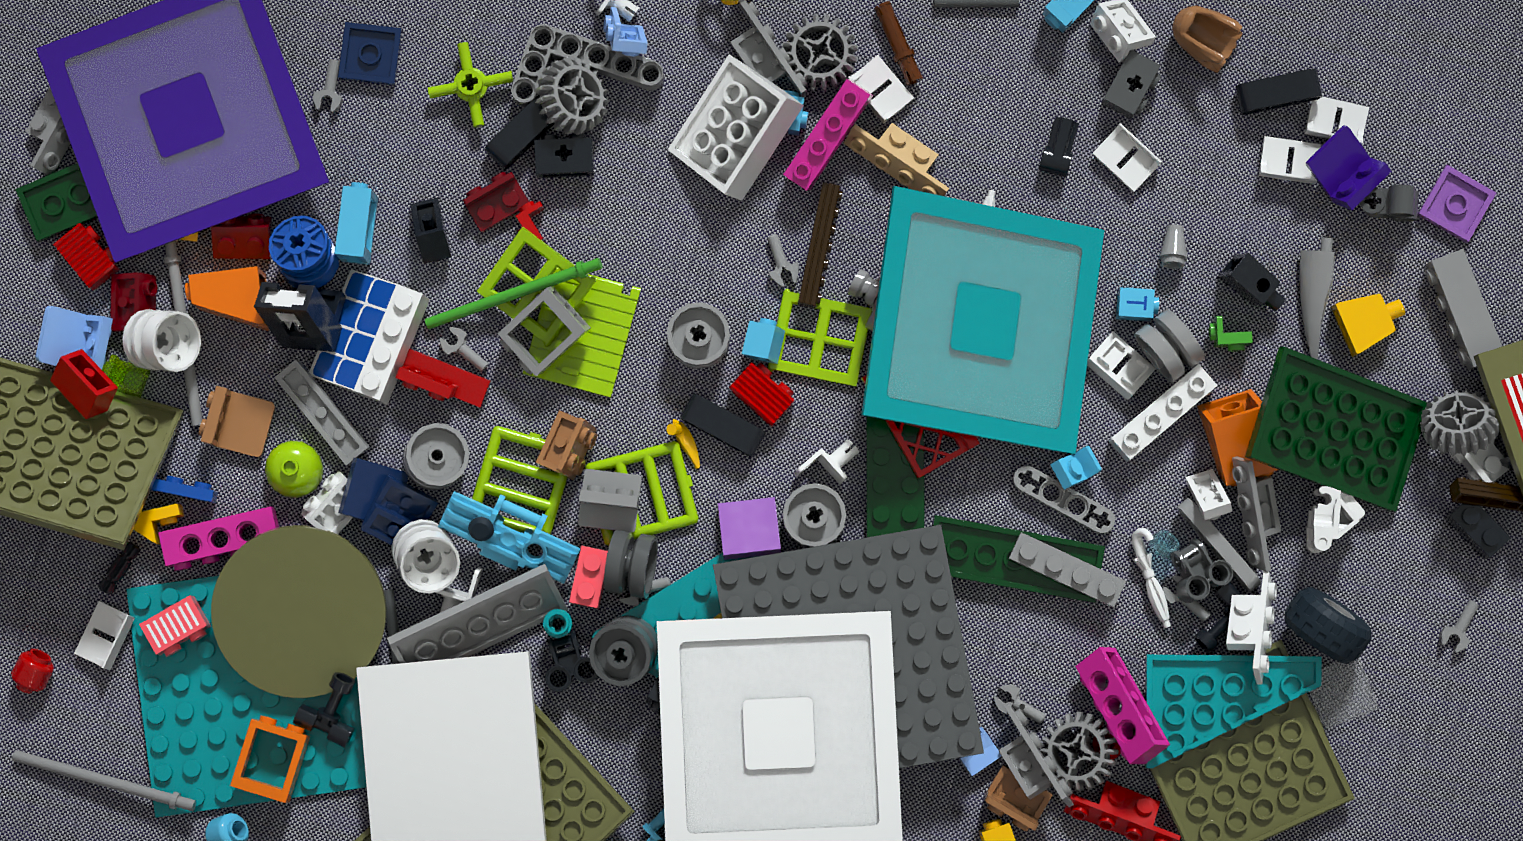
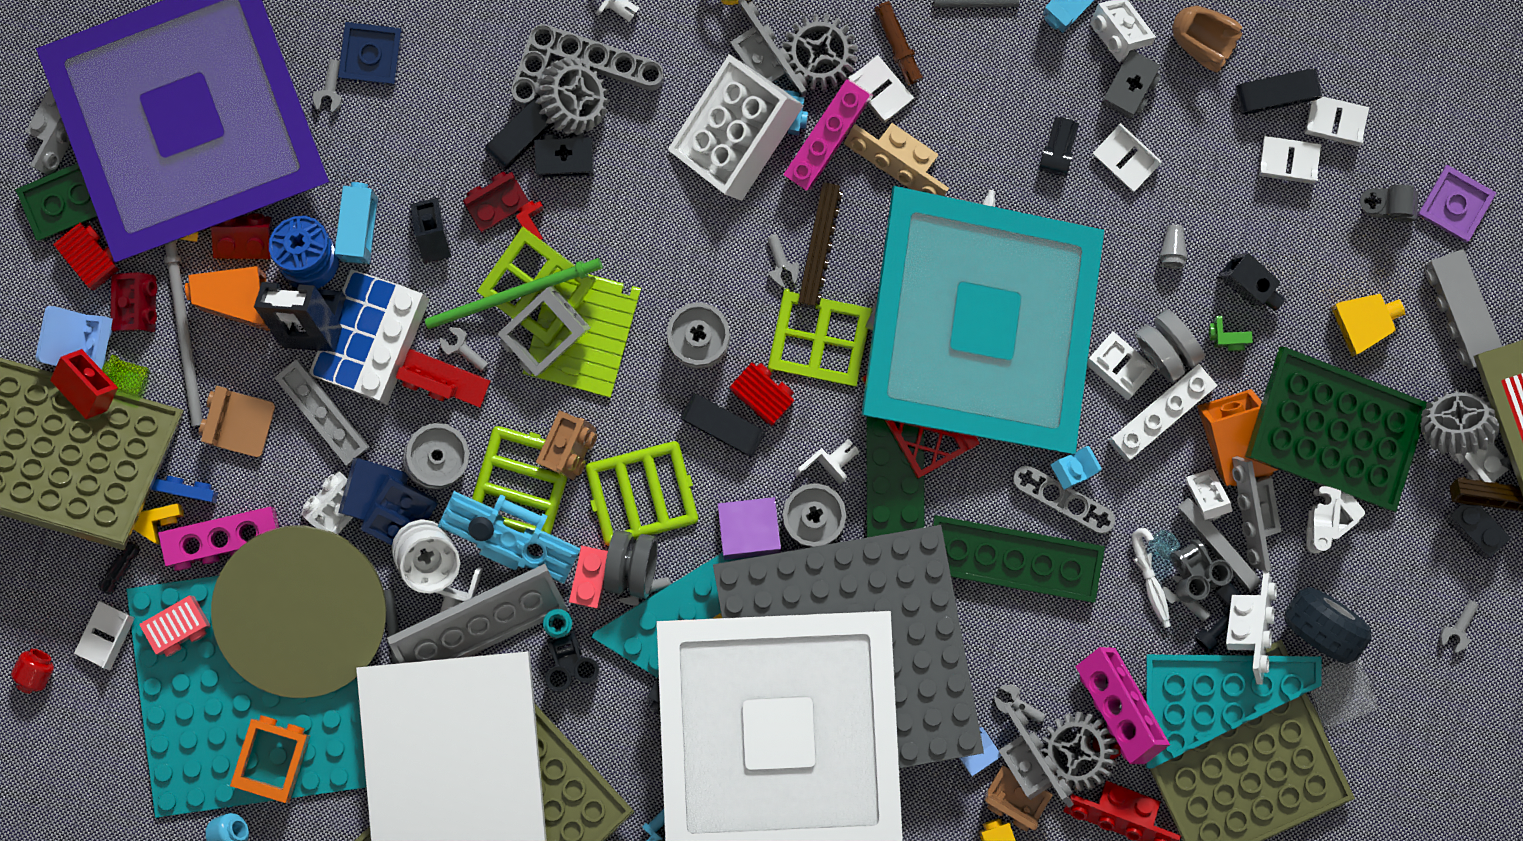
(161, 340): white wheel -> none
(173, 800): light grey bar -> none
(294, 469): lime cylinder -> none
(327, 718): black bar -> none
(471, 96): lime bar -> none
(609, 500): light grey bracket -> none
(622, 666): dark grey wheel -> none
(624, 37): light blue bracket -> none
(685, 440): yellow bar -> none
(763, 341): medium azure brick -> none
(864, 287): light grey wheel -> none
(1067, 570): light grey plate -> none
(1136, 304): medium azure brick -> none
(1315, 280): light grey piece -> none
(1346, 169): dark purple bracket -> none

